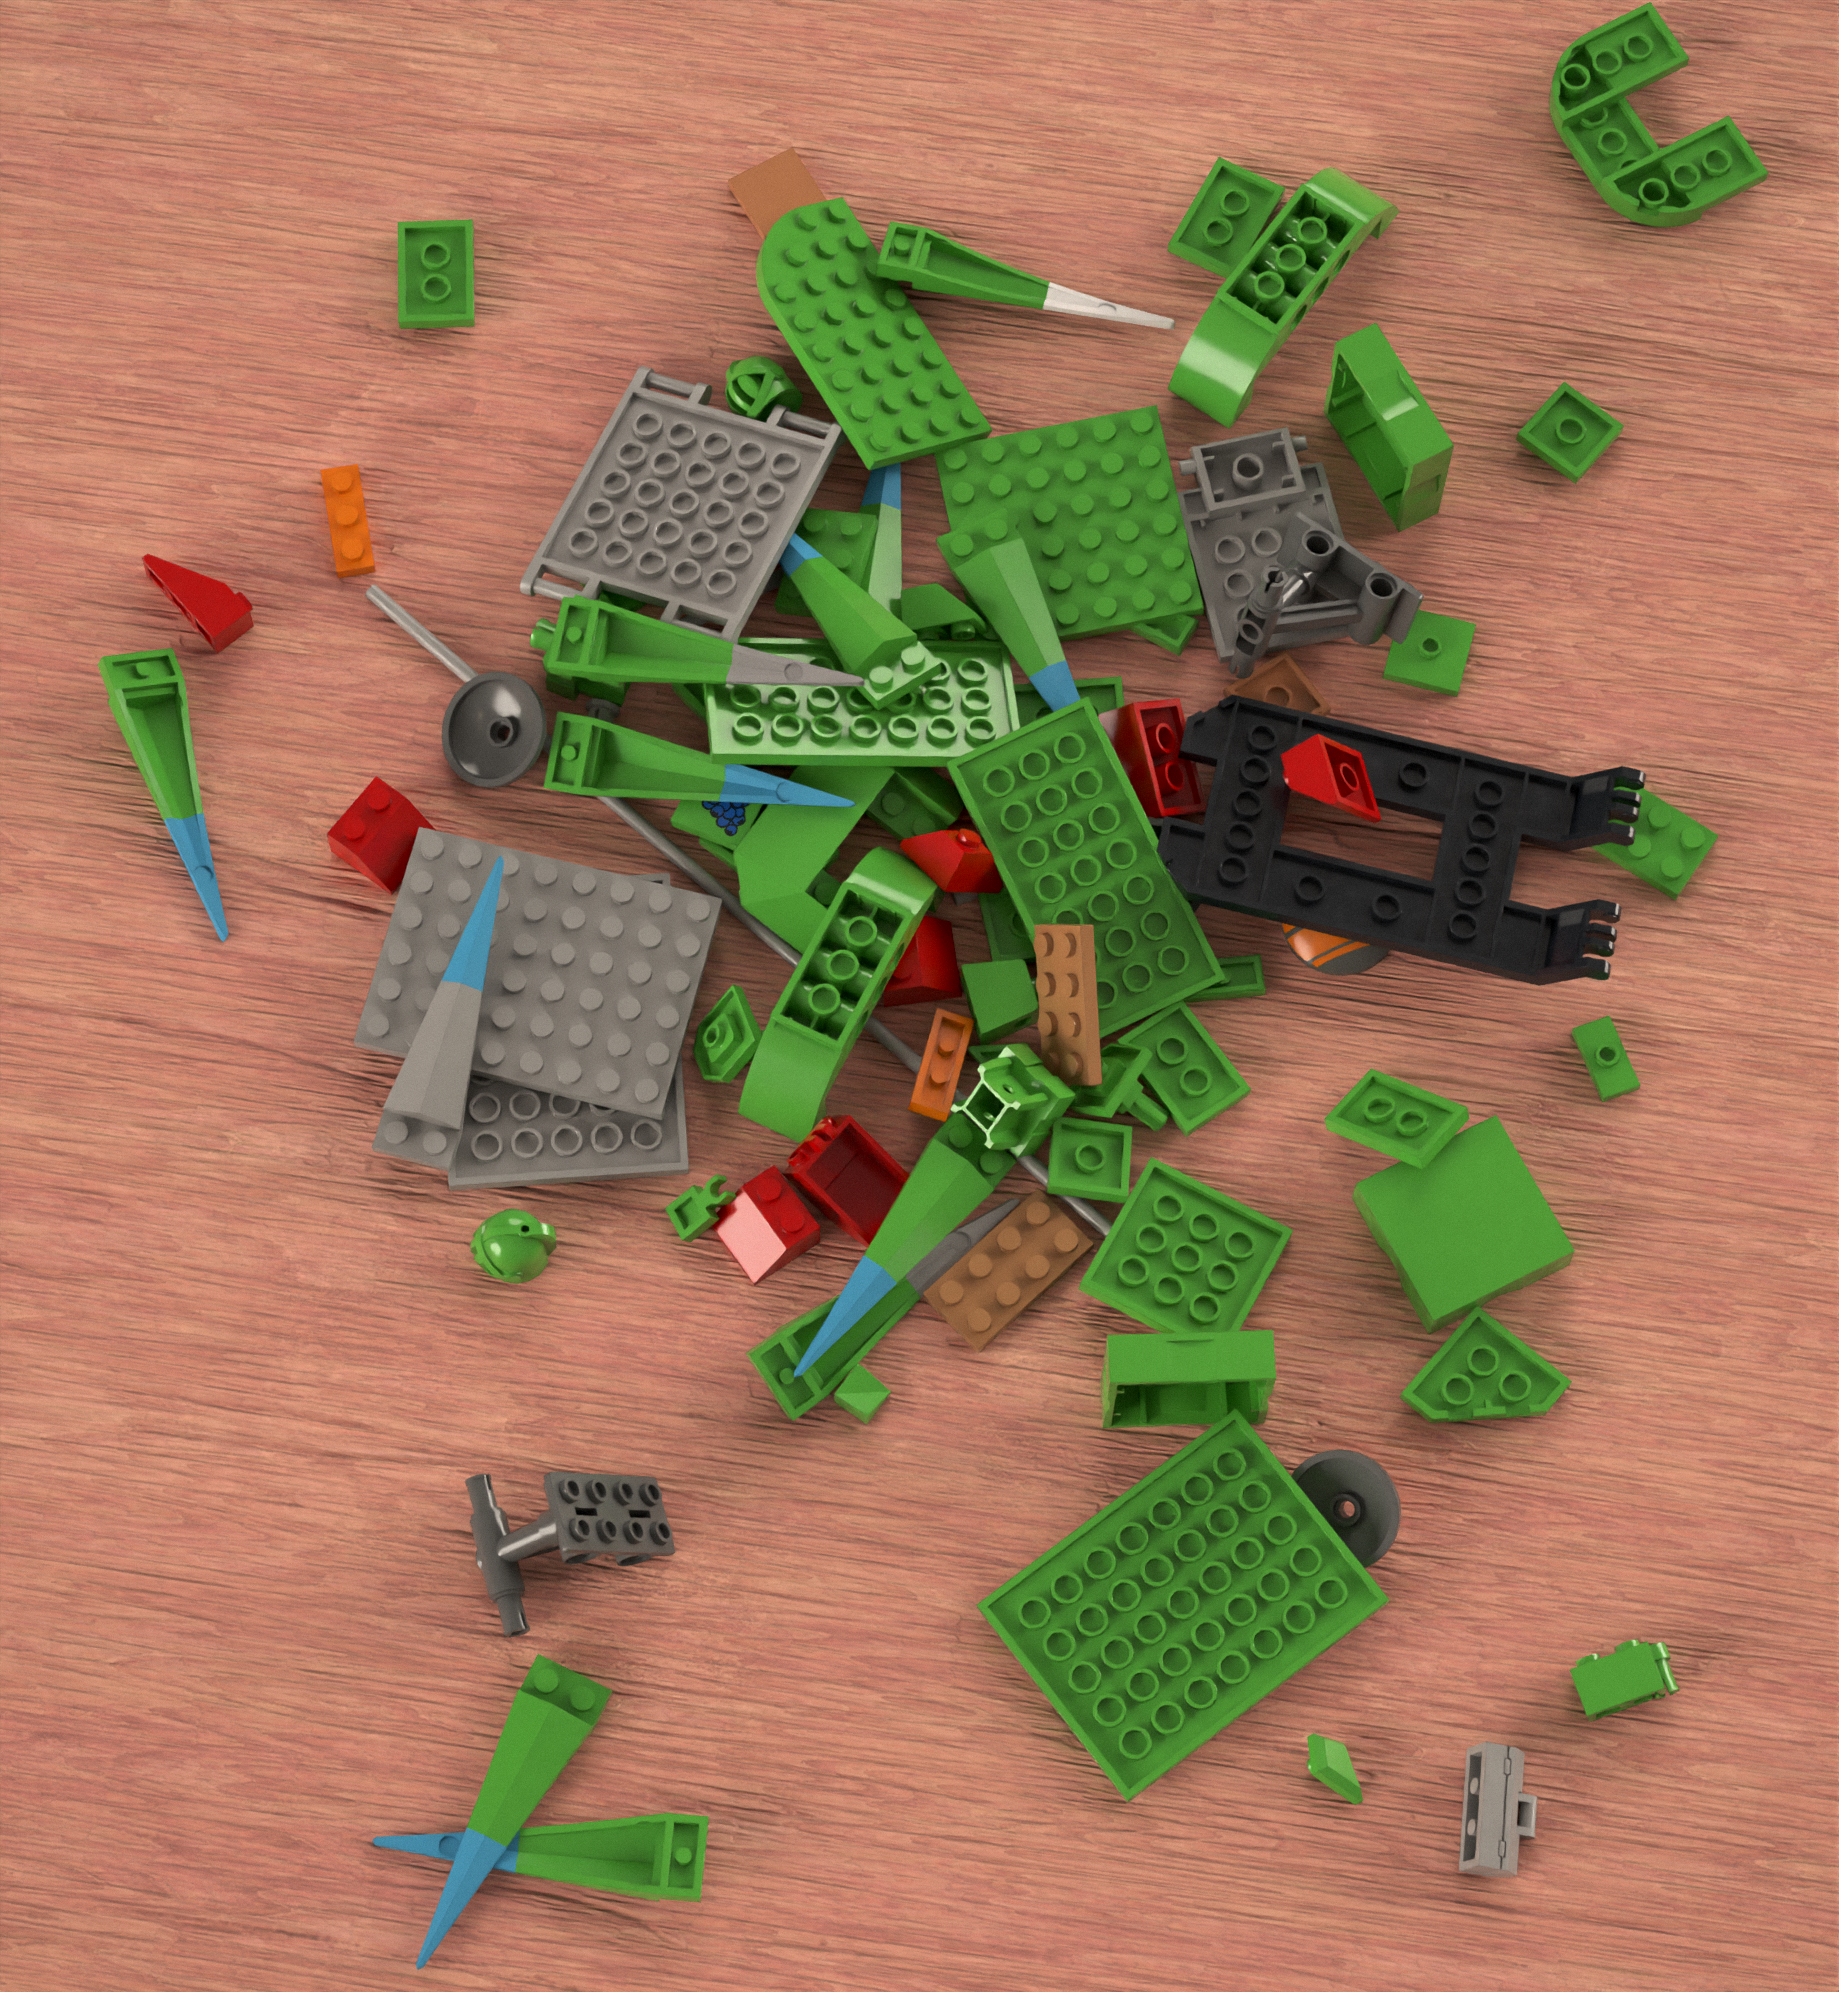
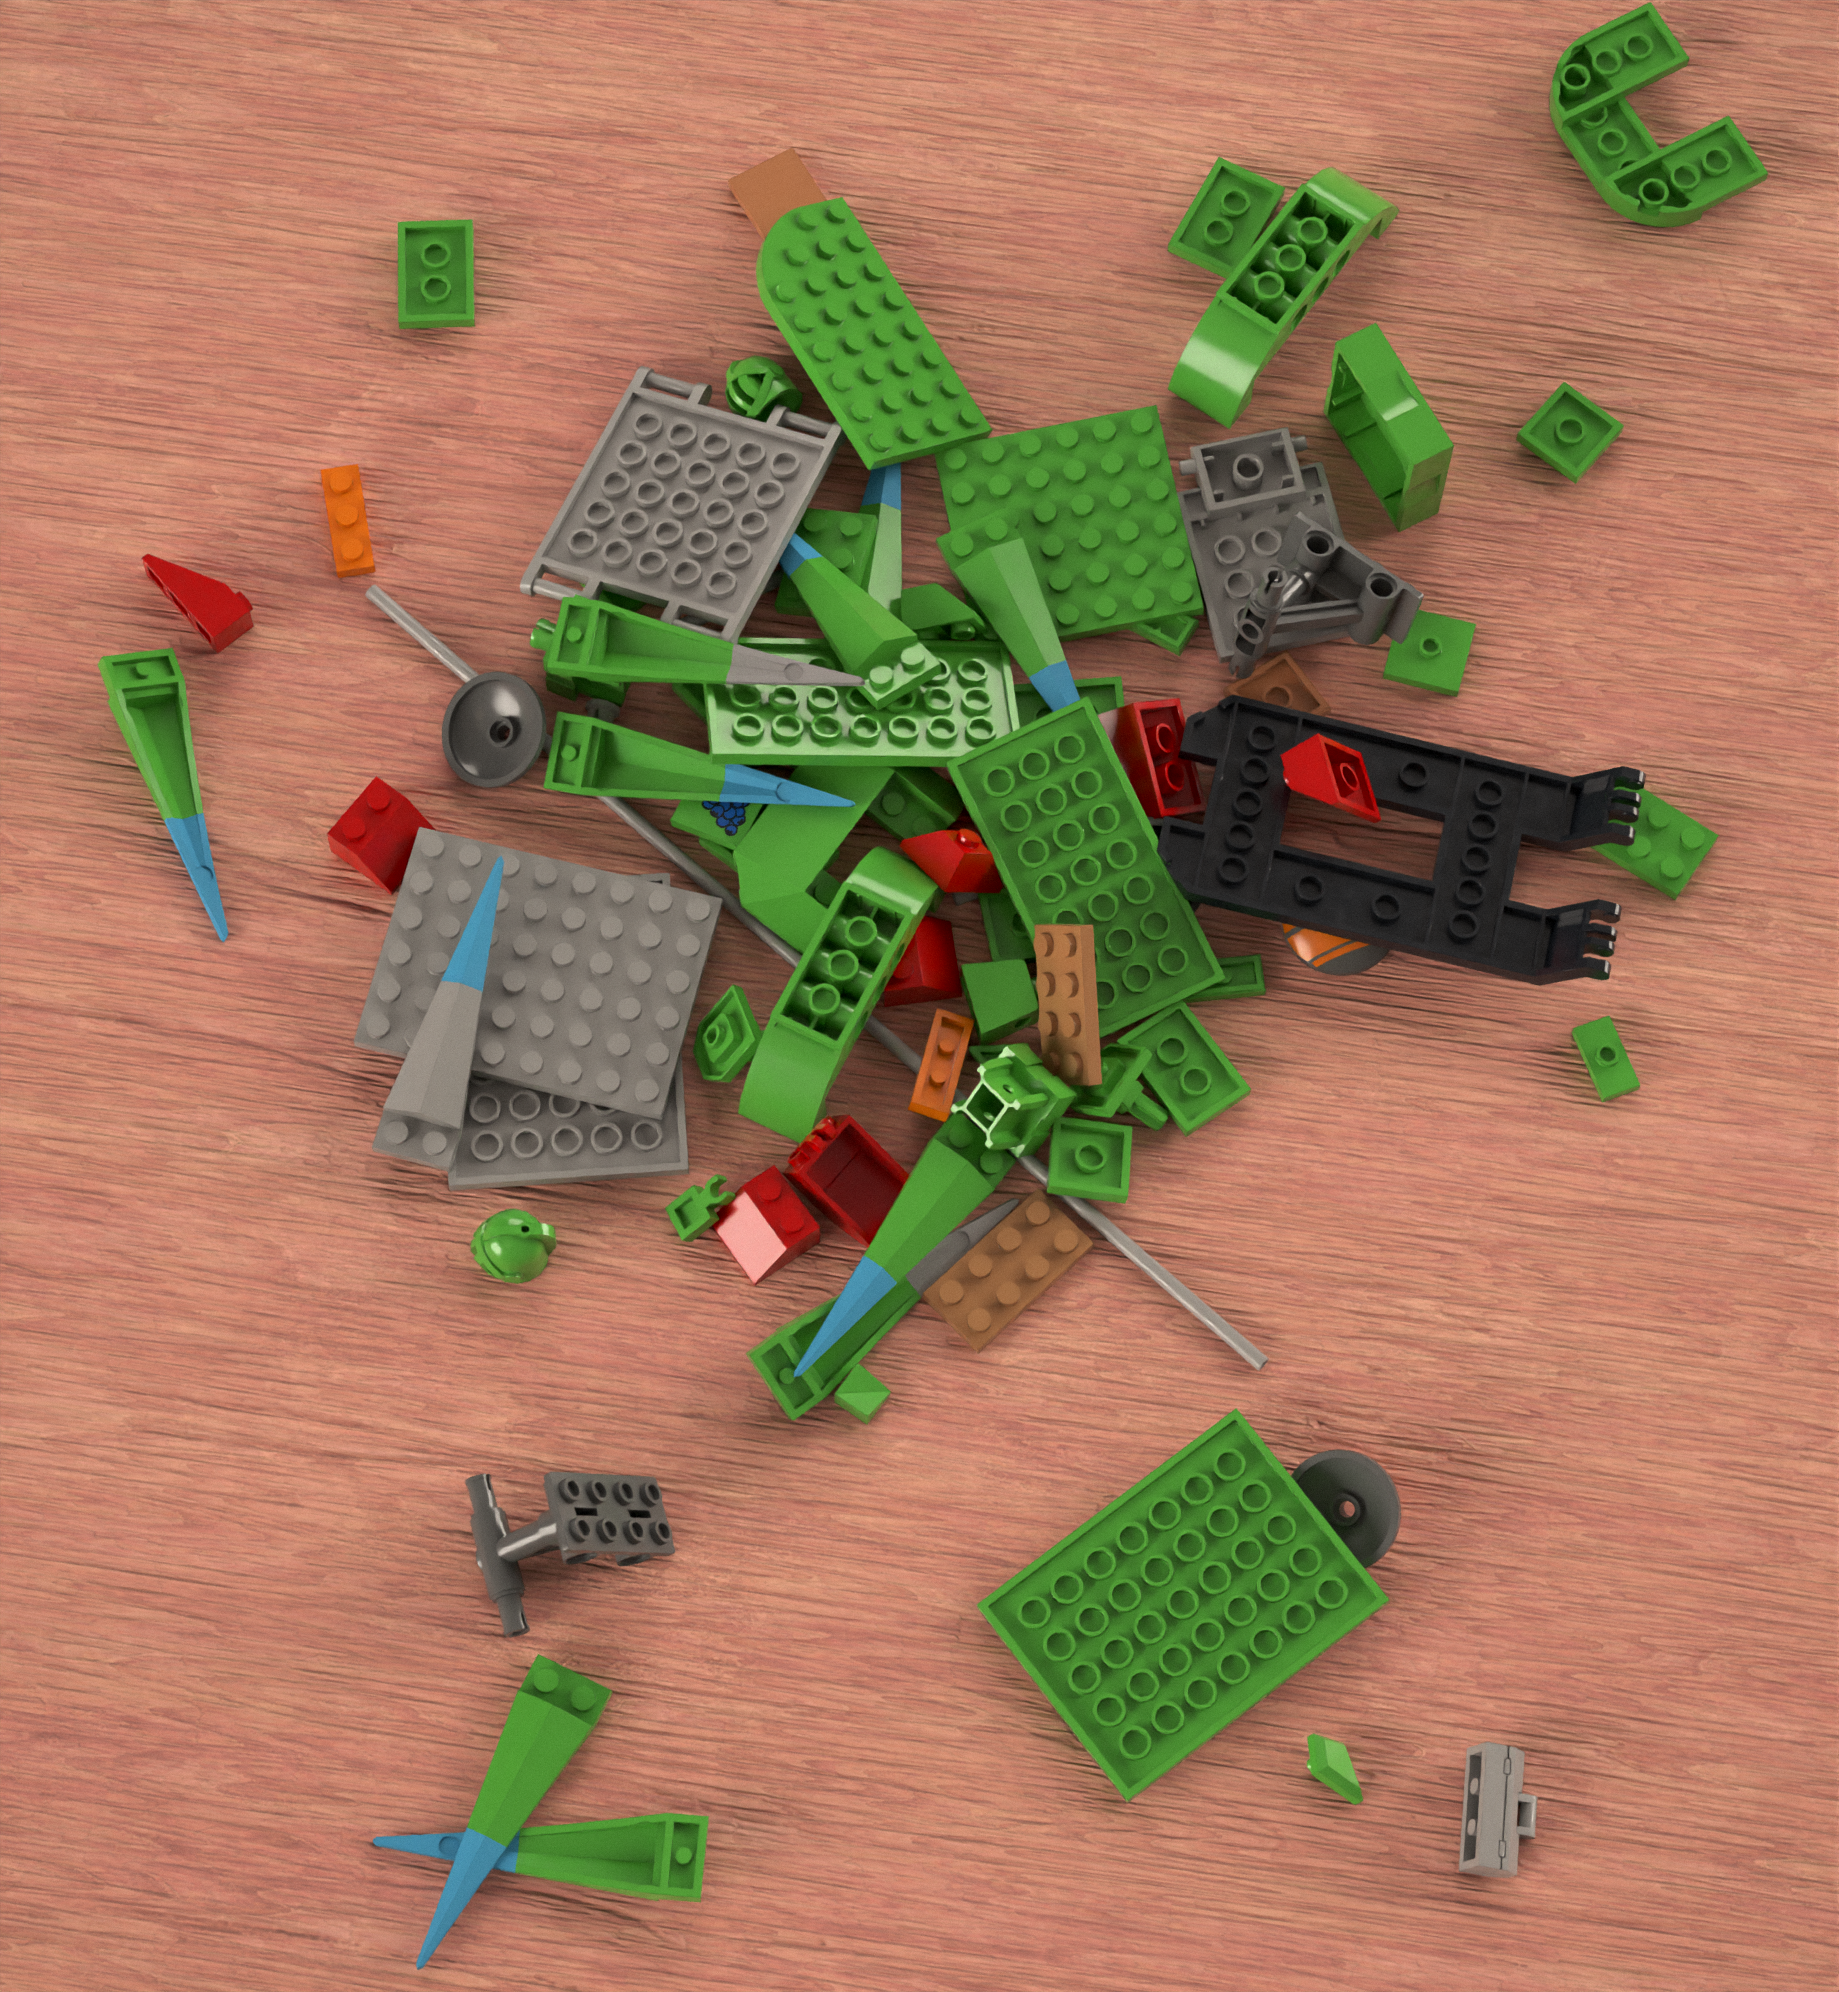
(952, 269): bright green plate -> none
(1184, 1255): bright green plate -> none
(1186, 1378): bright green tile -> none
(1397, 1118): bright green plate -> none
(1463, 1225): bright green tile -> none
(1484, 1376): bright green plate -> none
(1623, 1678): bright green hinge -> none

